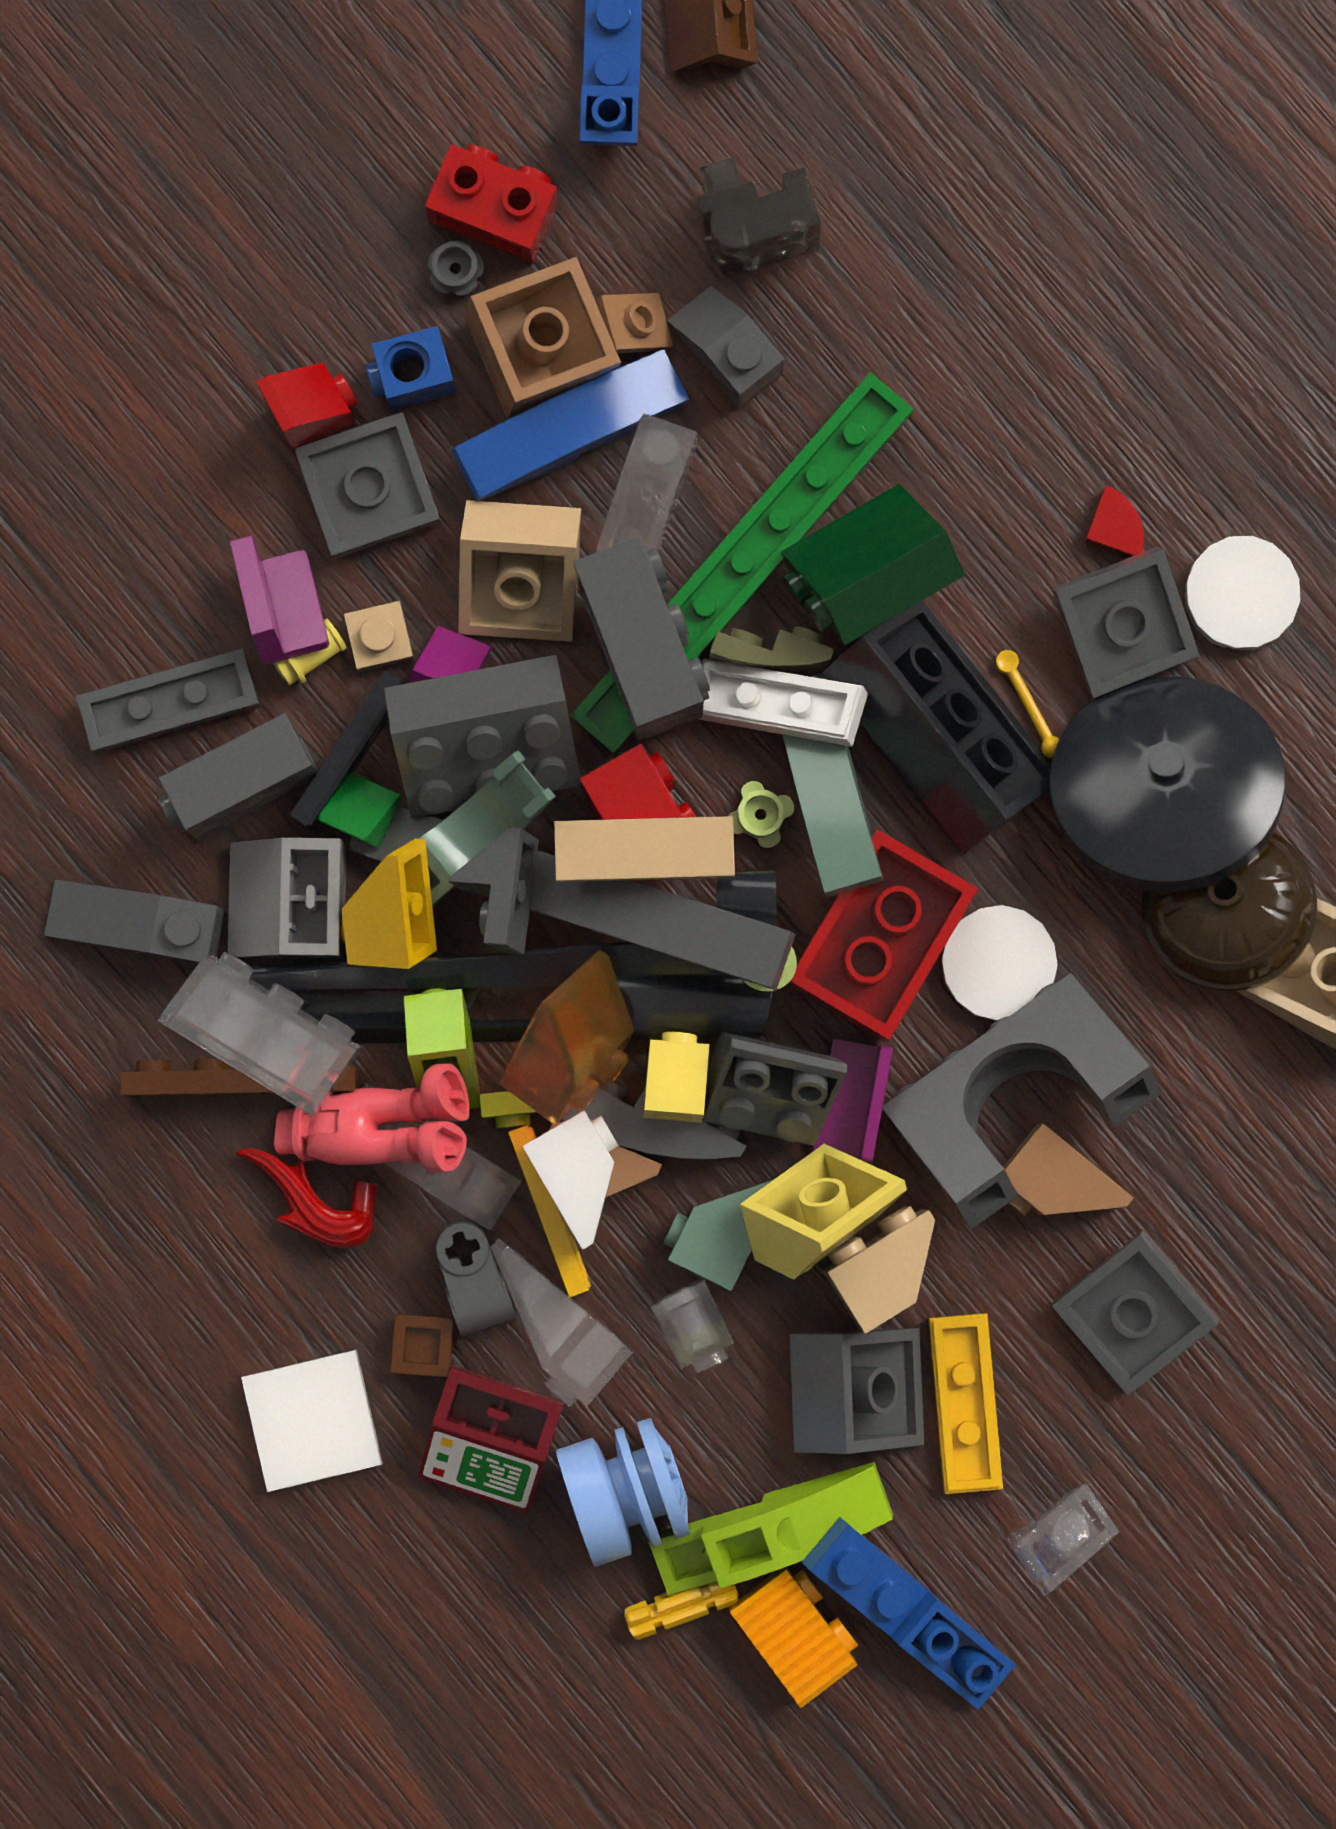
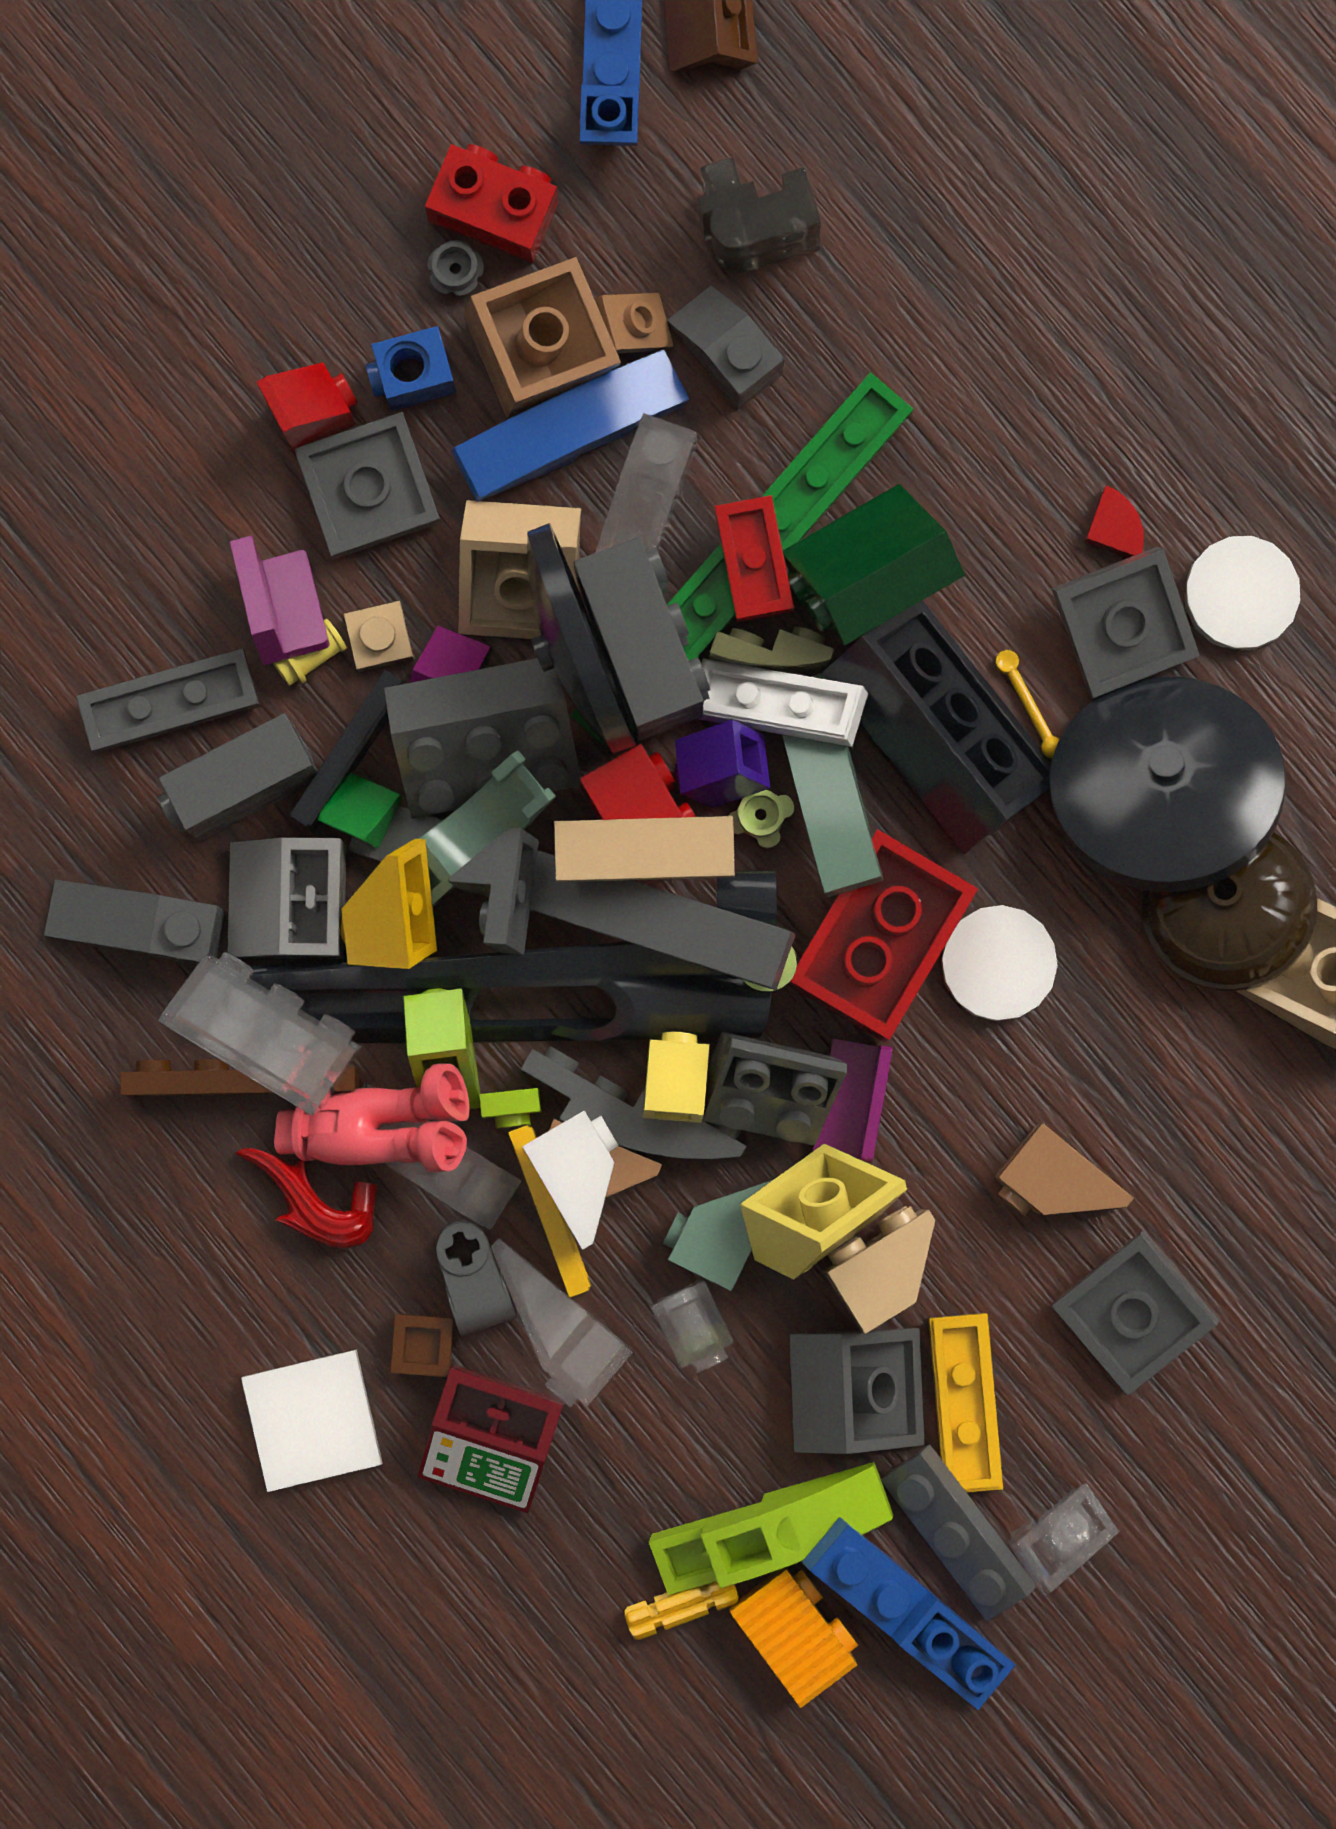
(571, 643): none -> black dish
(572, 1043): clear orange slope -> none
(623, 1492): light blue wheel -> none
(721, 764): none -> dark purple brick
(754, 558): none -> red plate
(958, 1533): none -> dark grey plate
(1054, 1033): dark grey arch -> none

